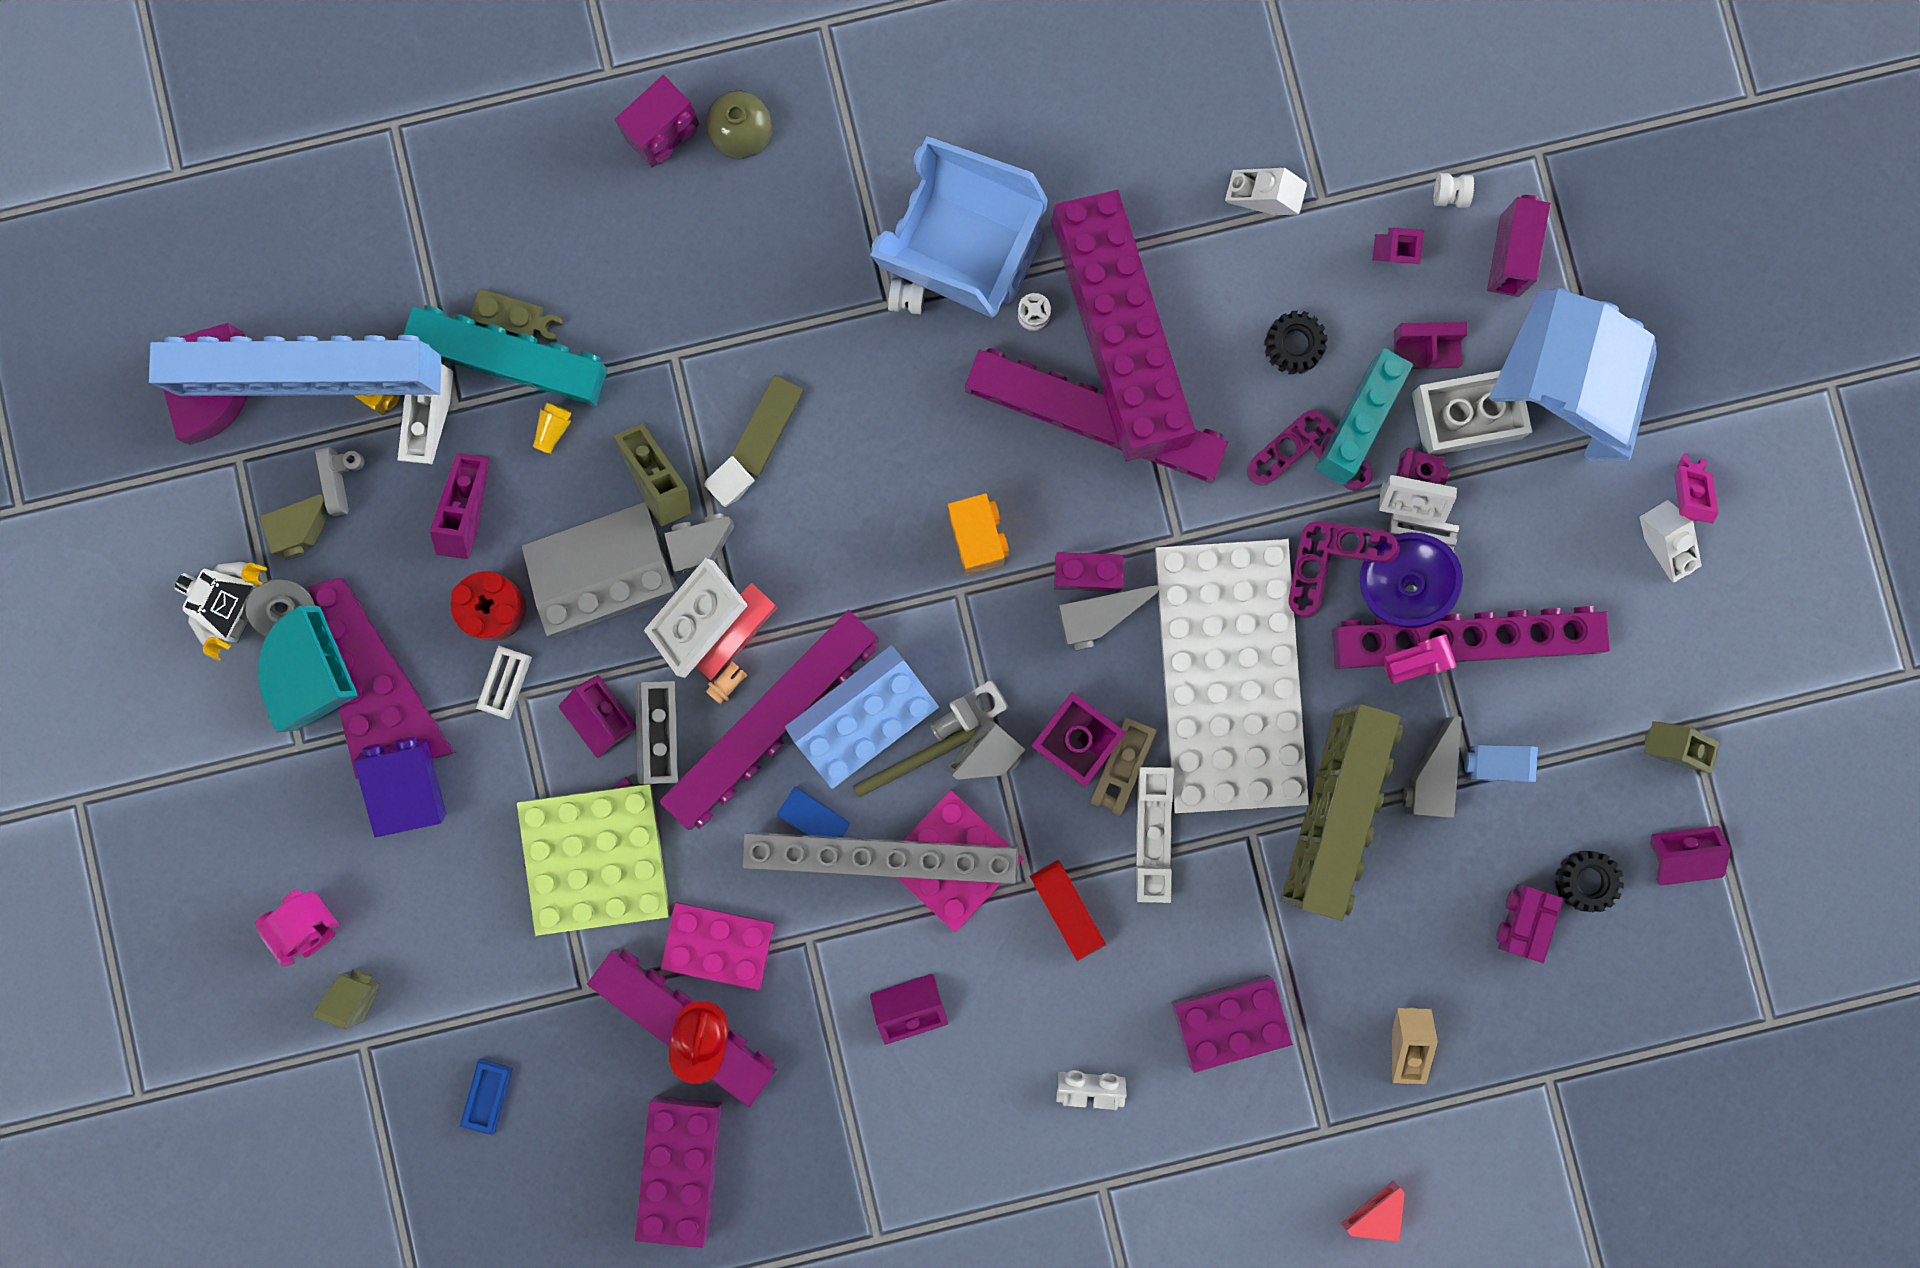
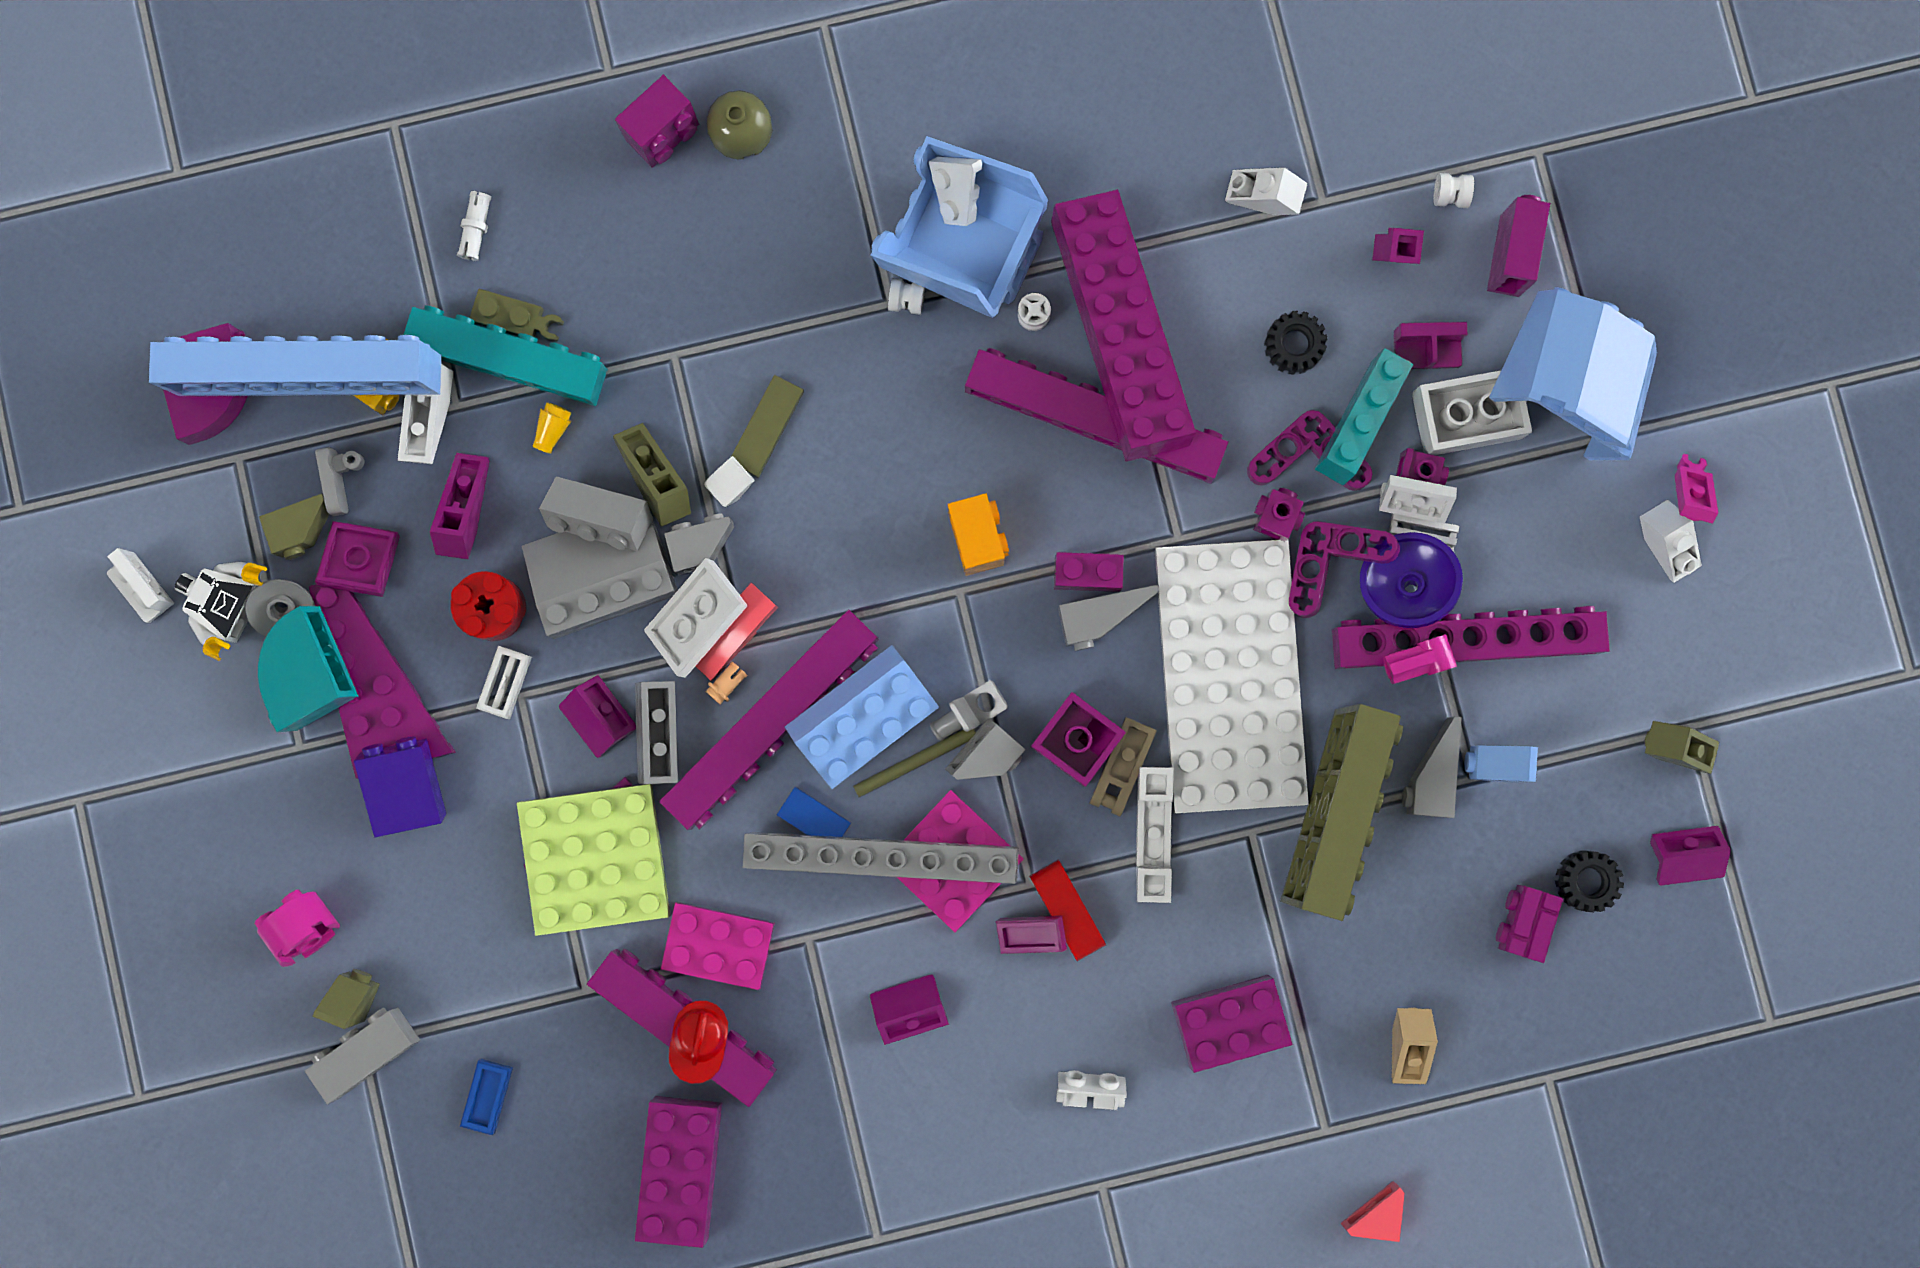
(138, 585): none -> white bracket
(357, 558): none -> magenta tile
(361, 1054): none -> light grey brick
(474, 226): none -> white pin
(596, 514): none -> light grey brick
(956, 188): none -> white wing
(1031, 934): none -> magenta tile
(1273, 524): none -> magenta brick

